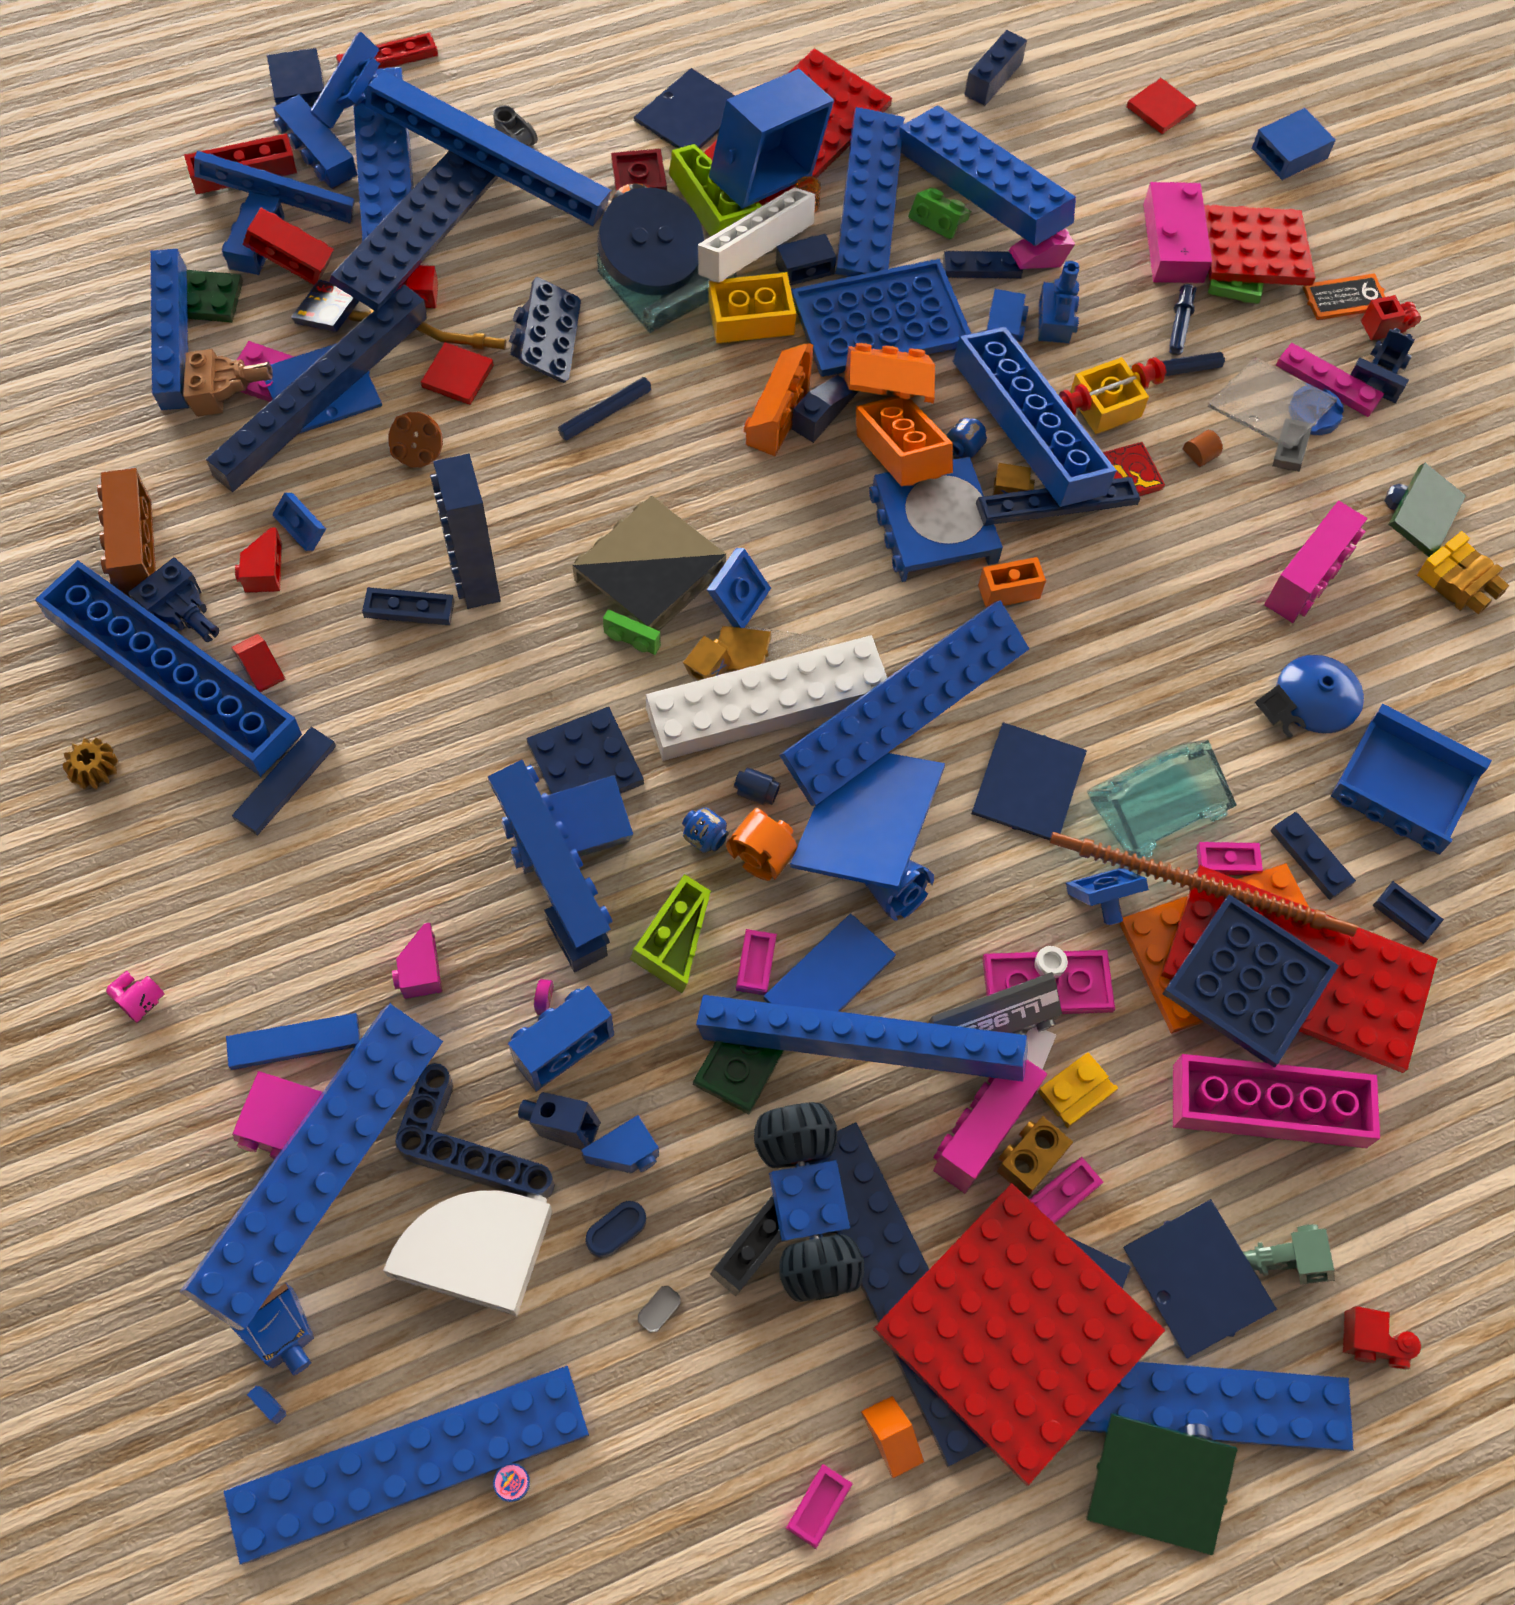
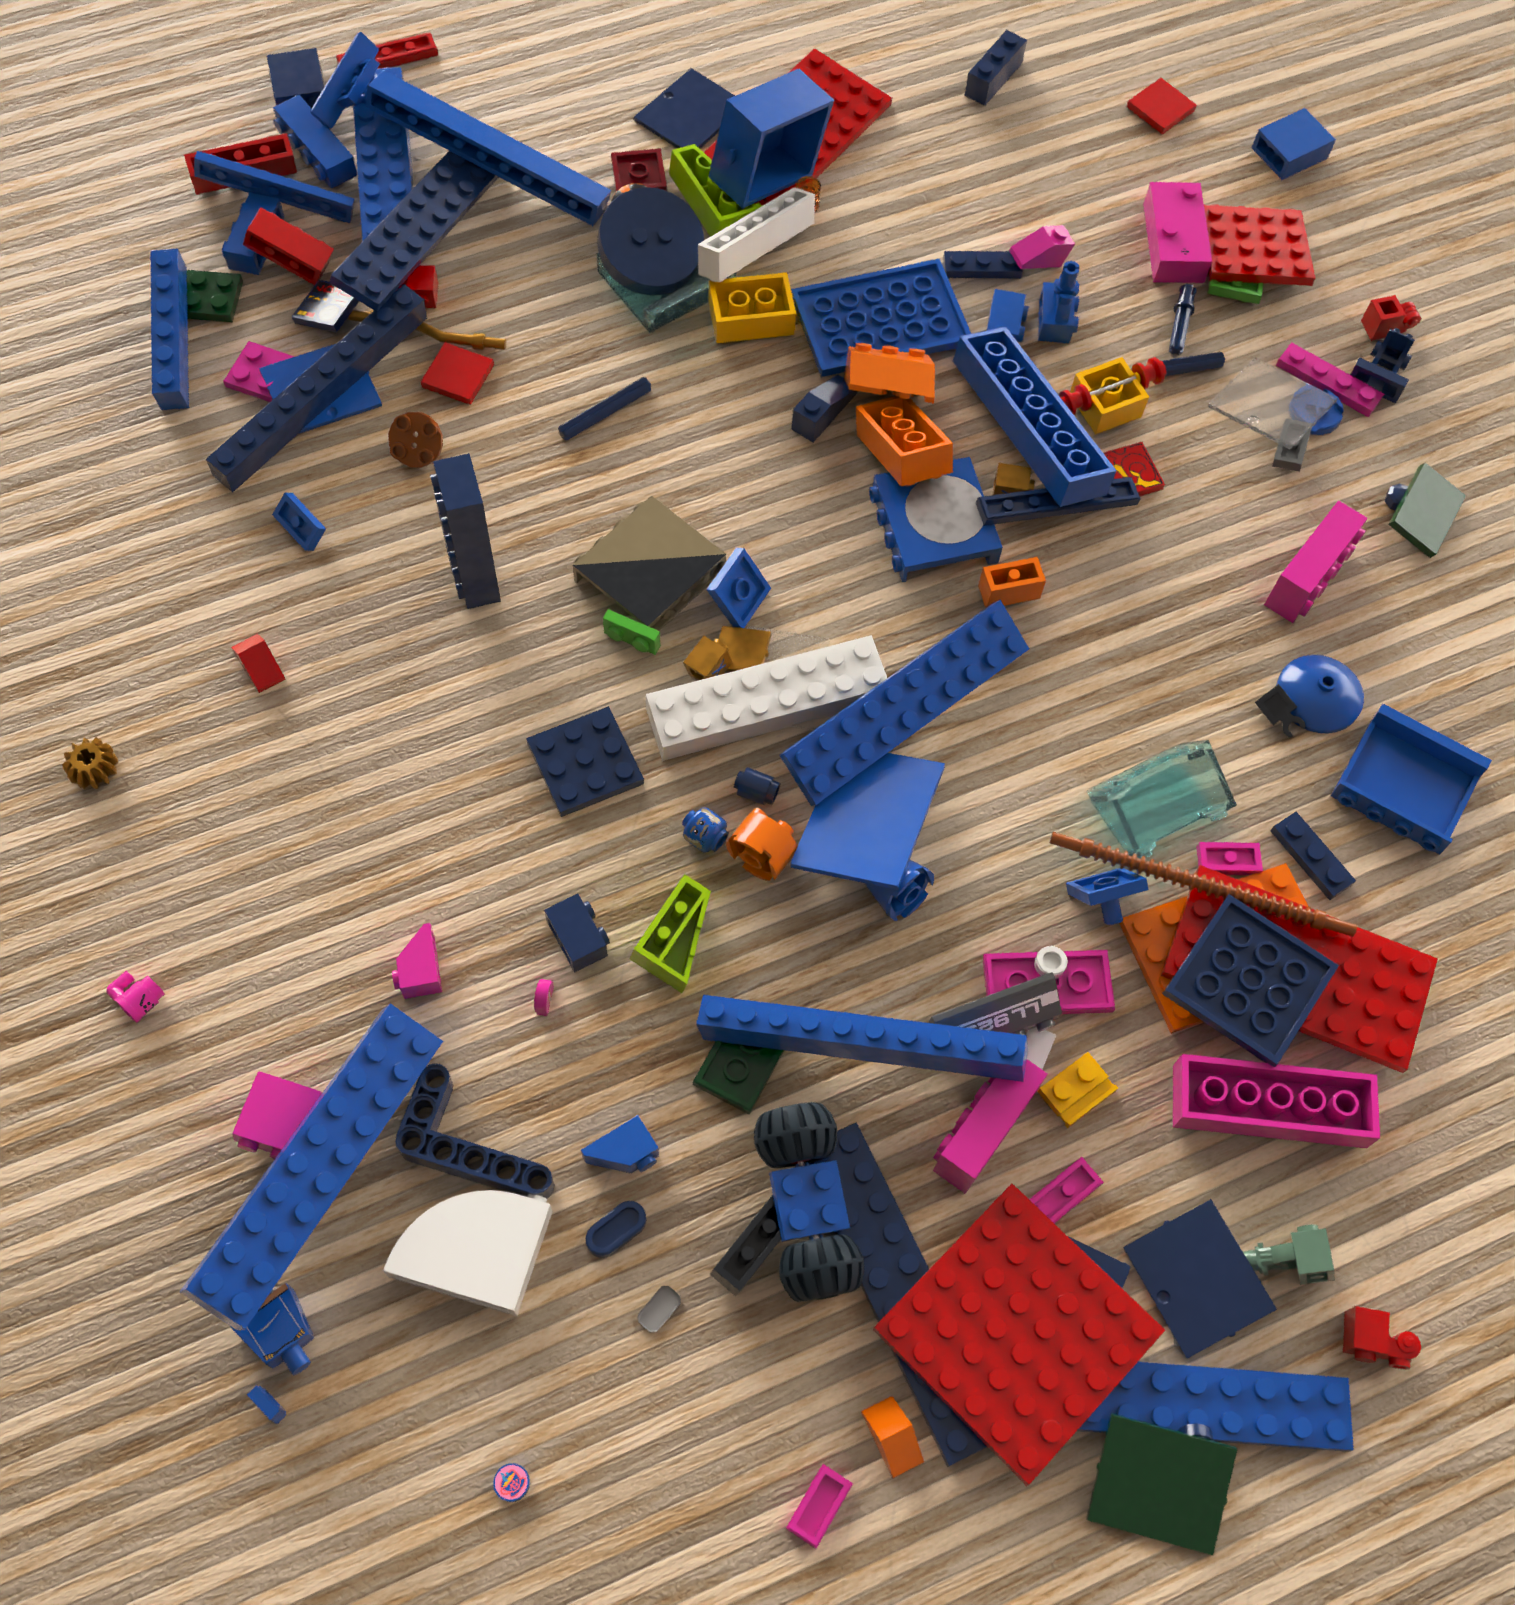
(127, 529): dark orange brick -> none
(169, 668): blue brick -> none
(175, 597): dark blue brick -> none
(215, 378): medium nougat brick -> none
(261, 564): red slope -> none
(284, 781): dark blue tile -> none
(292, 1041): blue tile -> none
(404, 1464): blue plate -> none
(408, 606): dark blue plate -> none
(513, 125): dark grey piece -> none
(546, 330): dark blue bracket -> none
(549, 854): blue brick -> none
(561, 1037): blue brick -> none
(561, 1119): dark blue torso -> none
(591, 816): blue brick -> none
(756, 962): dark pink tile -> none
(782, 393): orange wedge -> none
(806, 259): dark blue brick -> none
(834, 969): blue tile -> none
(869, 193): blue plate -> none
(938, 212): bright green bracket -> none
(967, 437): blue head -> none
(987, 175): blue brick -> none
(1029, 782): dark blue piece -> none
(1038, 1159): pearl gold brick -> none
(1204, 447): dark orange brick -> none
(1343, 296): piece -> none
(1408, 912): dark blue tile -> none
(1463, 575): pearl gold hips -> none

